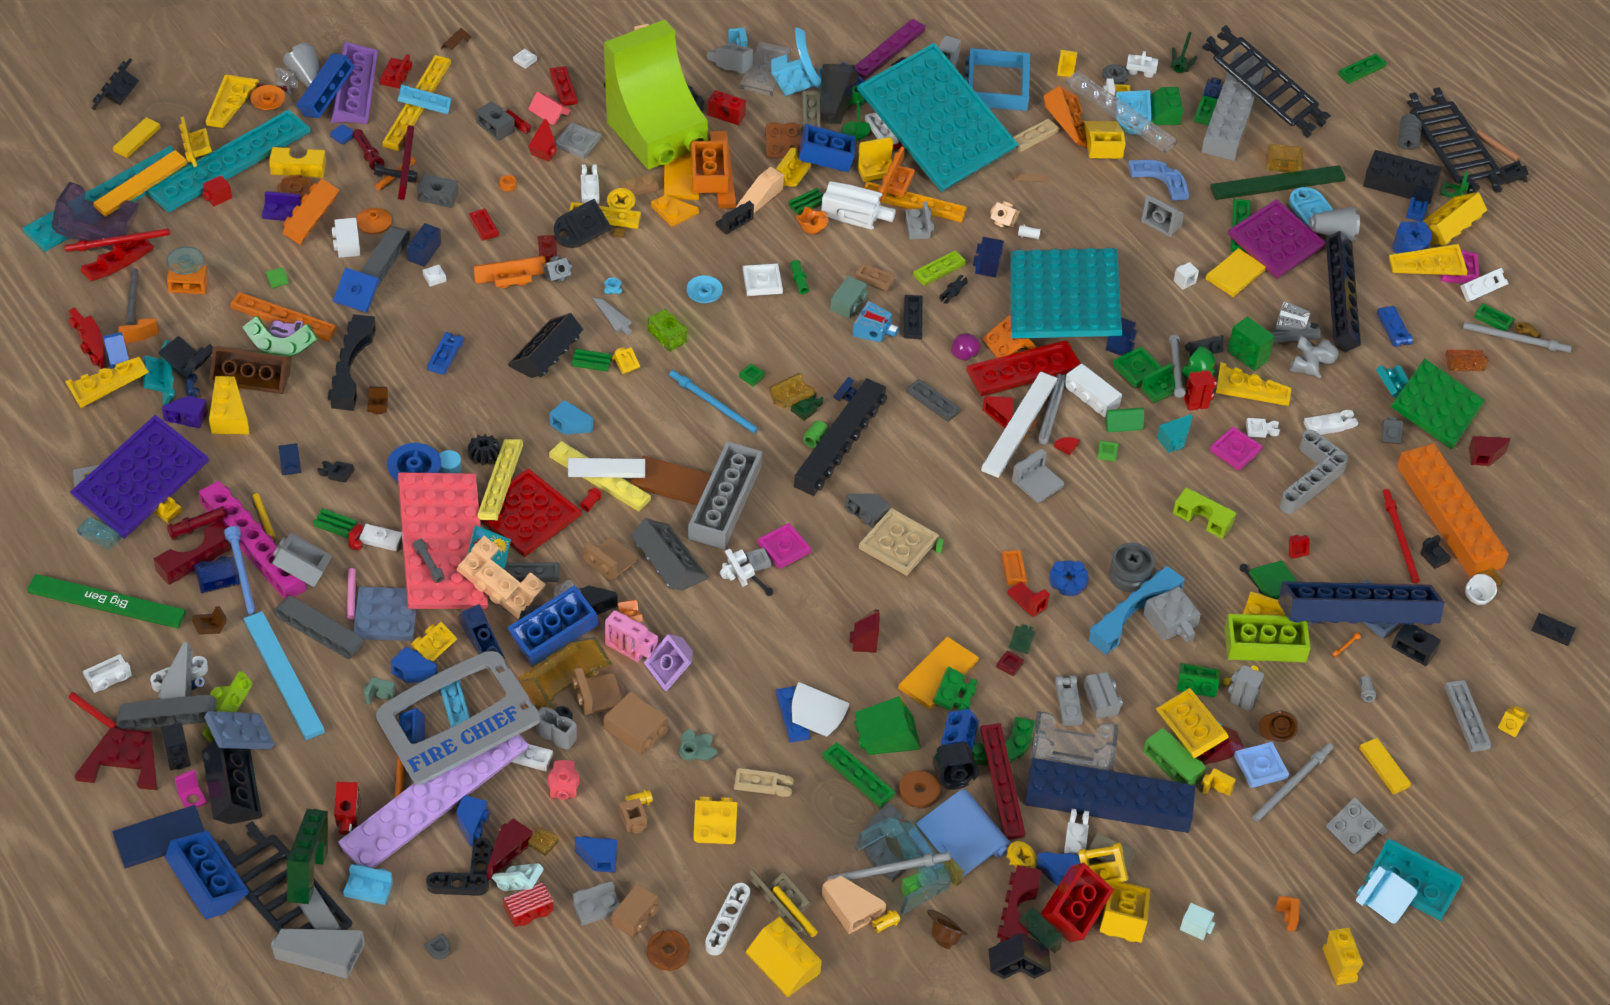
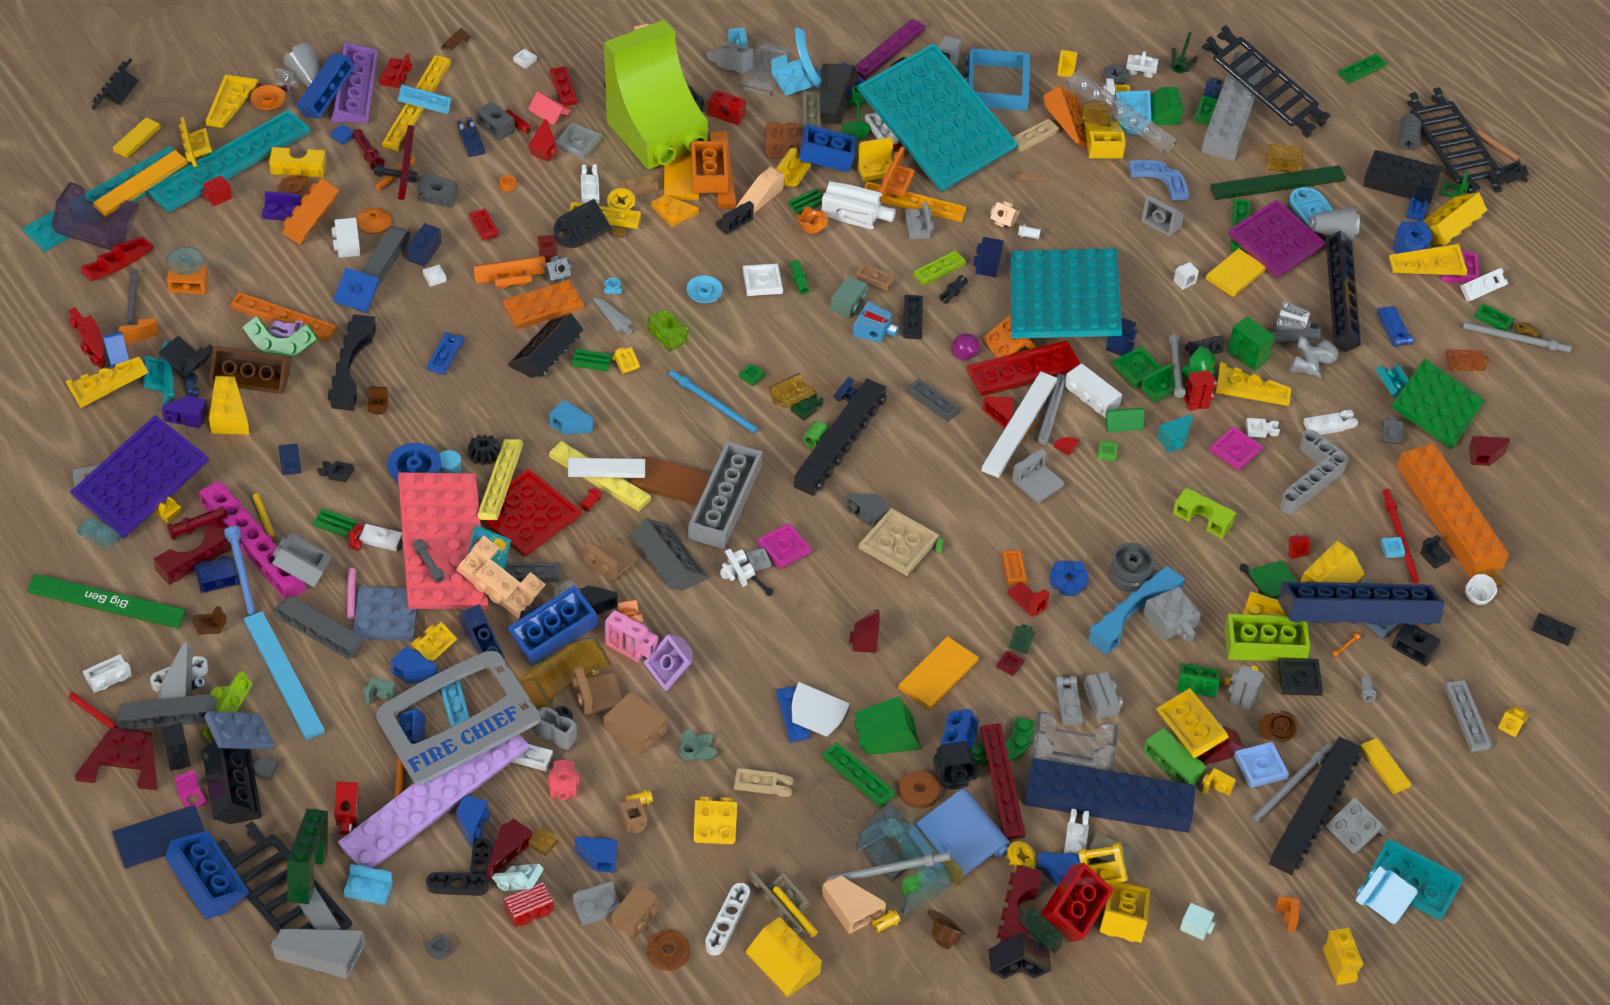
(84, 245): red bar -> none
(265, 768): none -> dark grey tile
(277, 277): bright green tile -> none
(470, 138): none -> dark blue hinge
(543, 304): none -> orange plate
(949, 688): green plate -> none
(1097, 112): none -> clear yellow slope
(1300, 676): none -> black plate
(1315, 805): none -> black brick
(1335, 566): none -> yellow slope
(1392, 547): none -> medium azure plate

